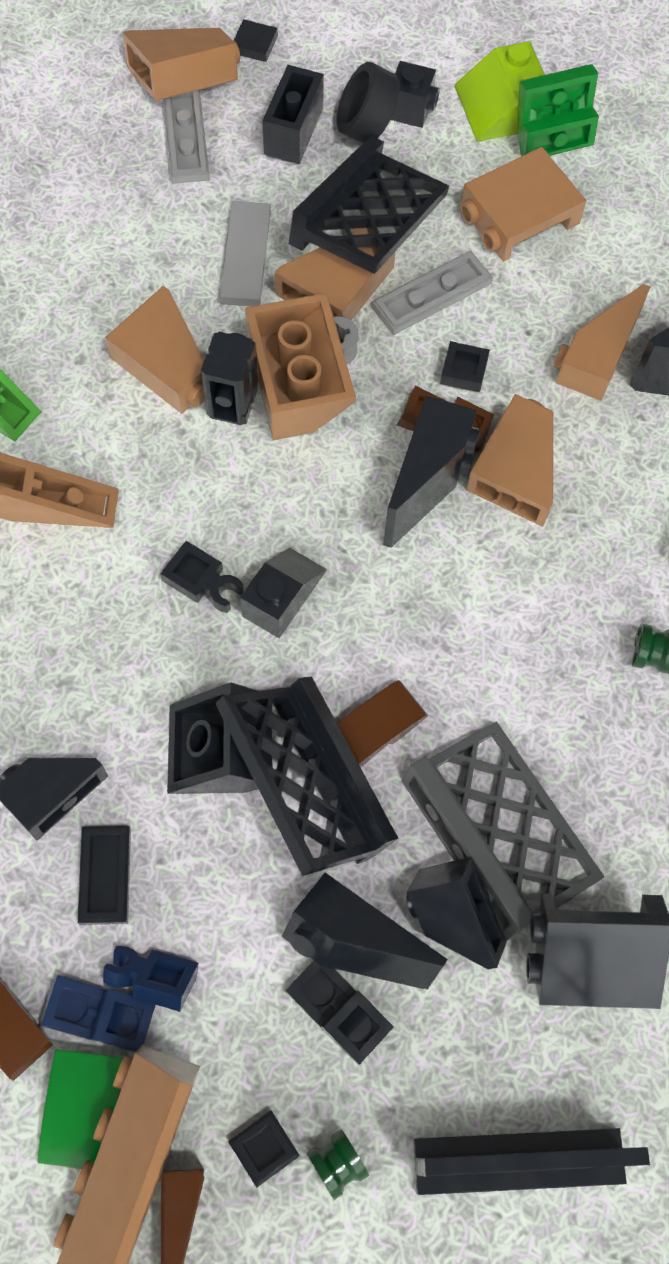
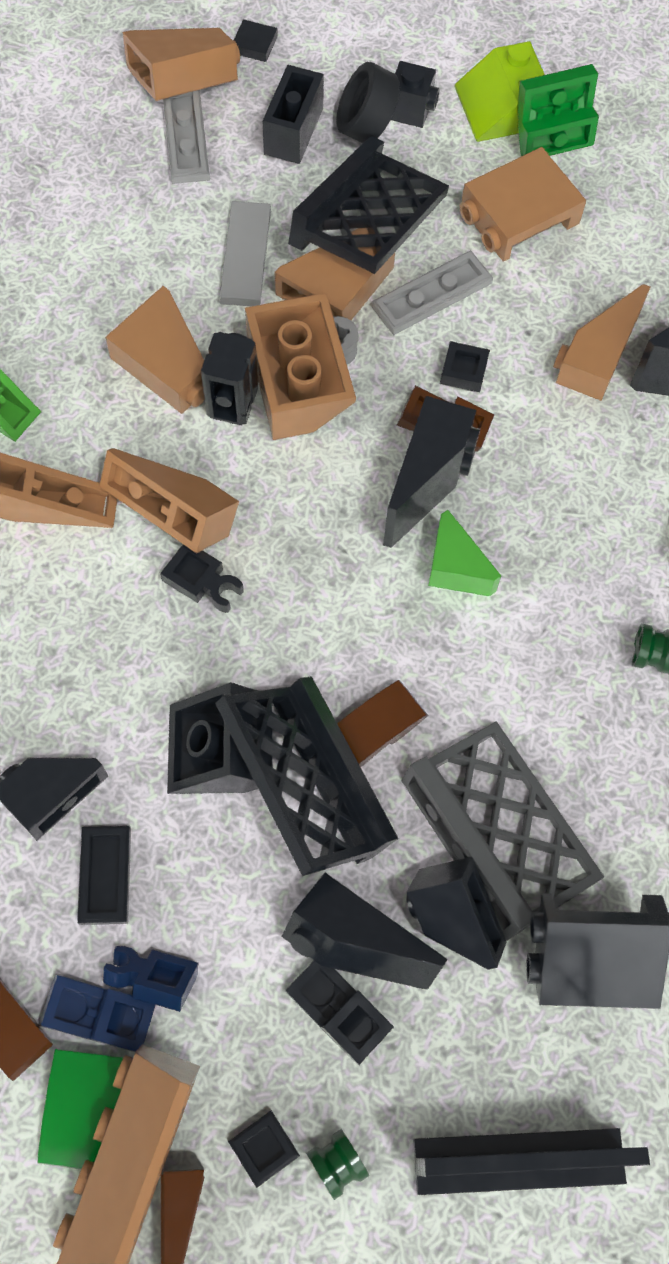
(171, 499): none -> medium nougat slope
(280, 591): black slope -> none
(459, 562): none -> bright green slope
(518, 462): medium nougat slope -> none

